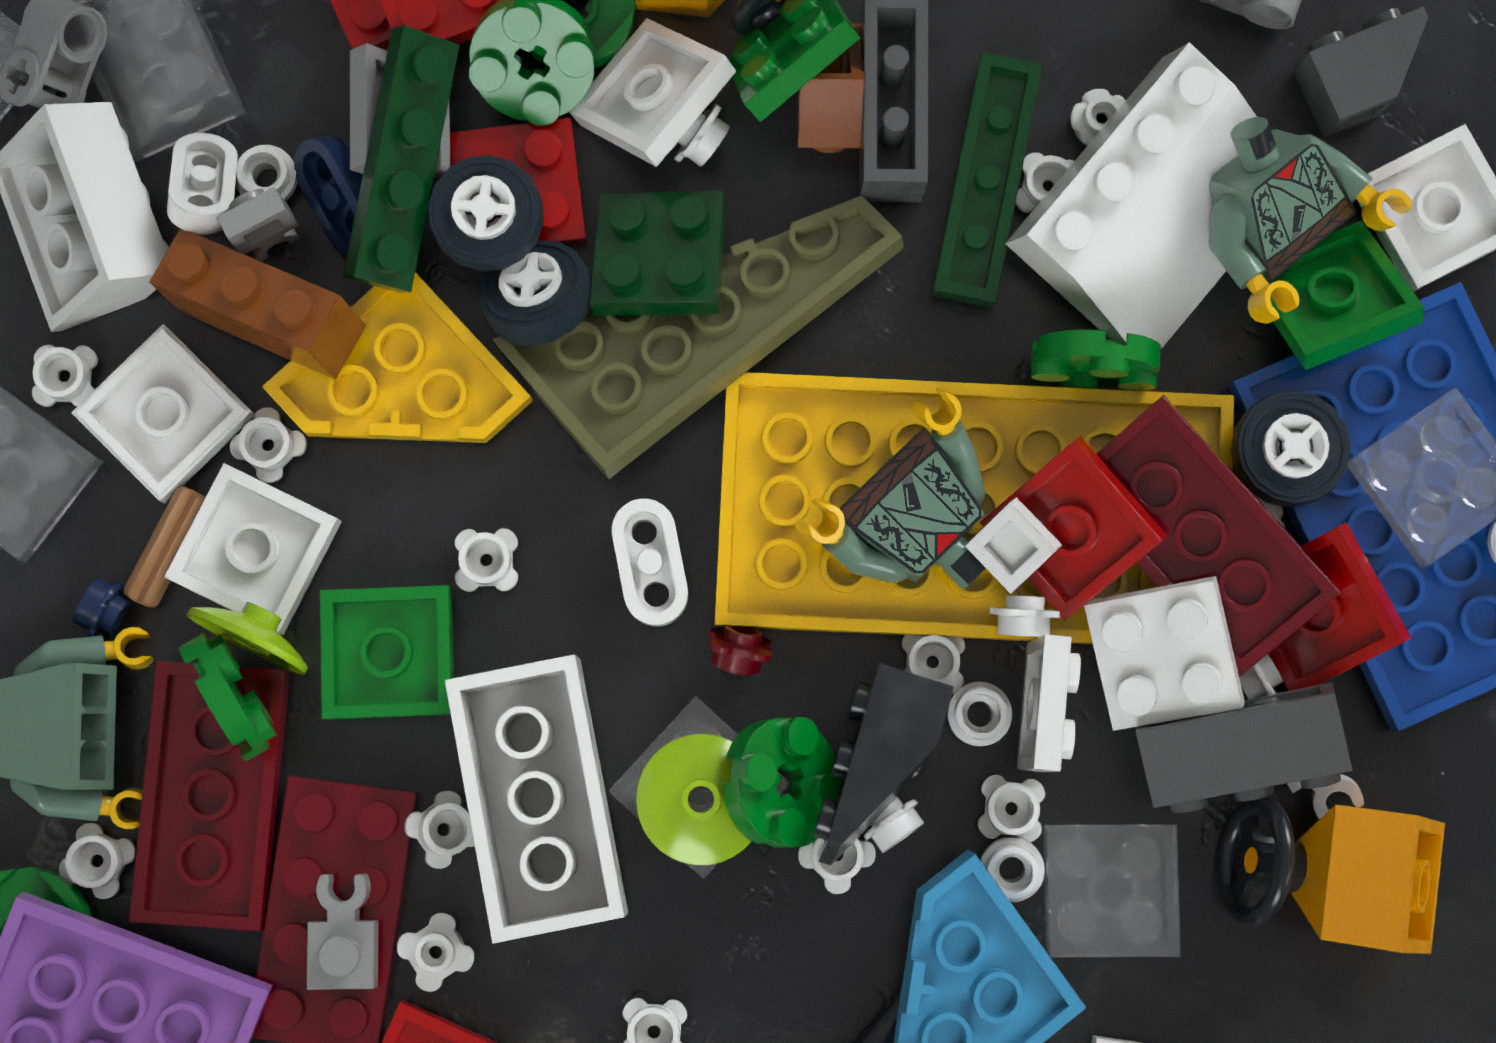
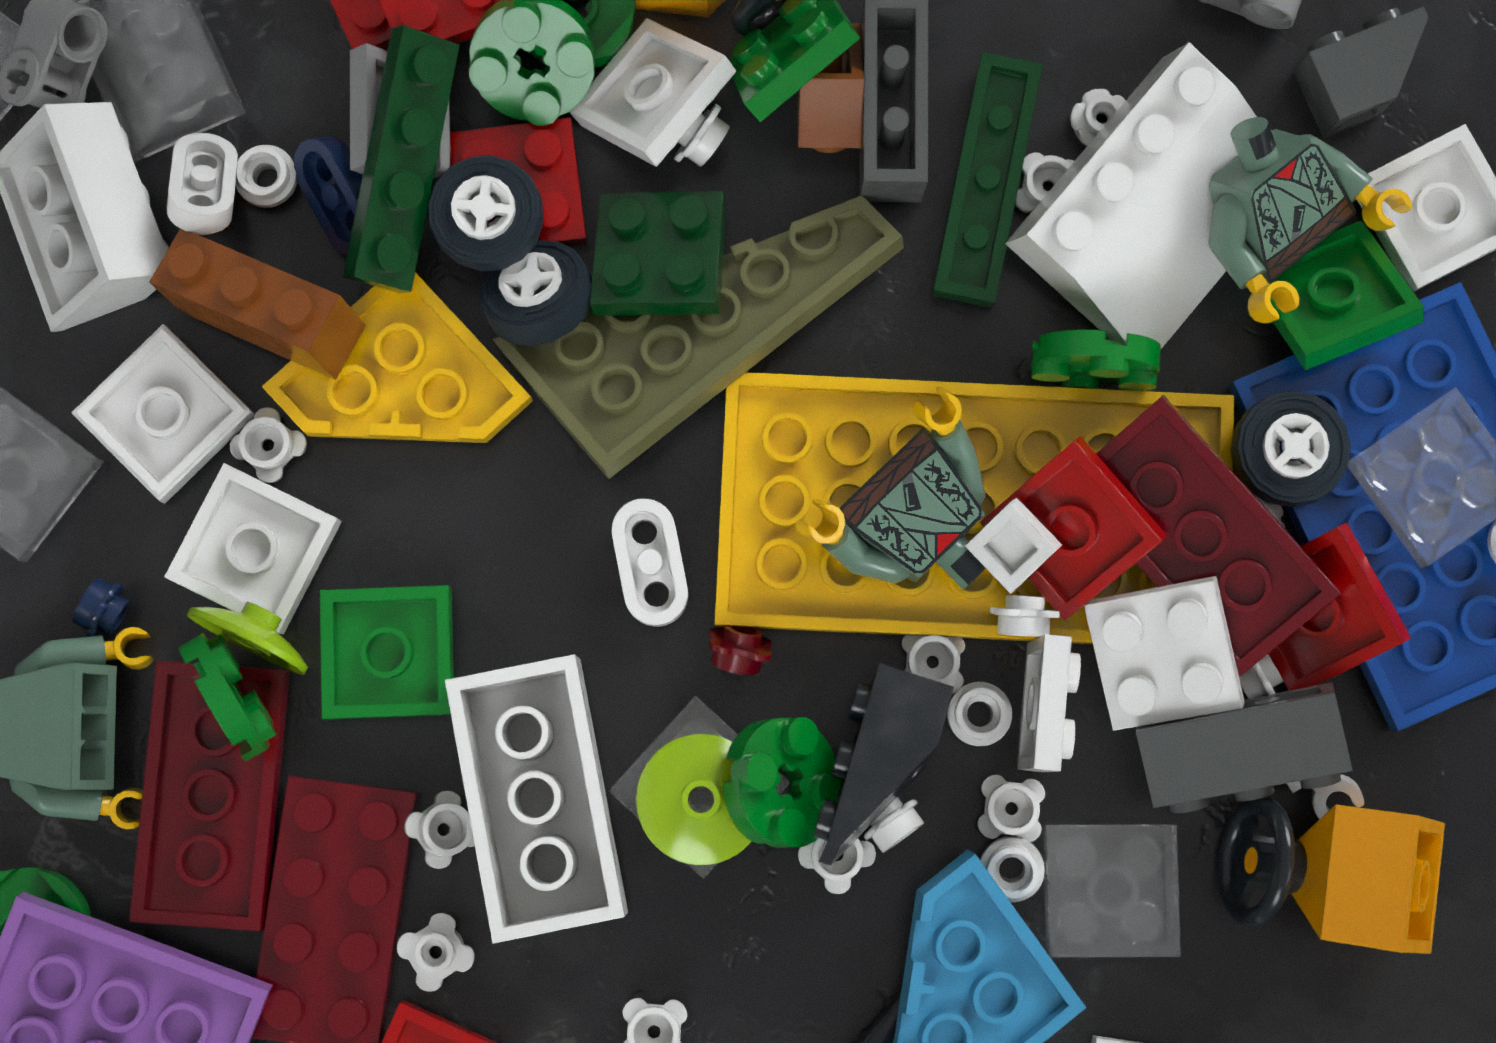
(47, 369): white plate -> none
(78, 863): white plate -> none
(147, 579): medium nougat axle -> none
(259, 222): light grey plate -> none
(342, 948): light grey plate -> none
(473, 547): white plate -> none

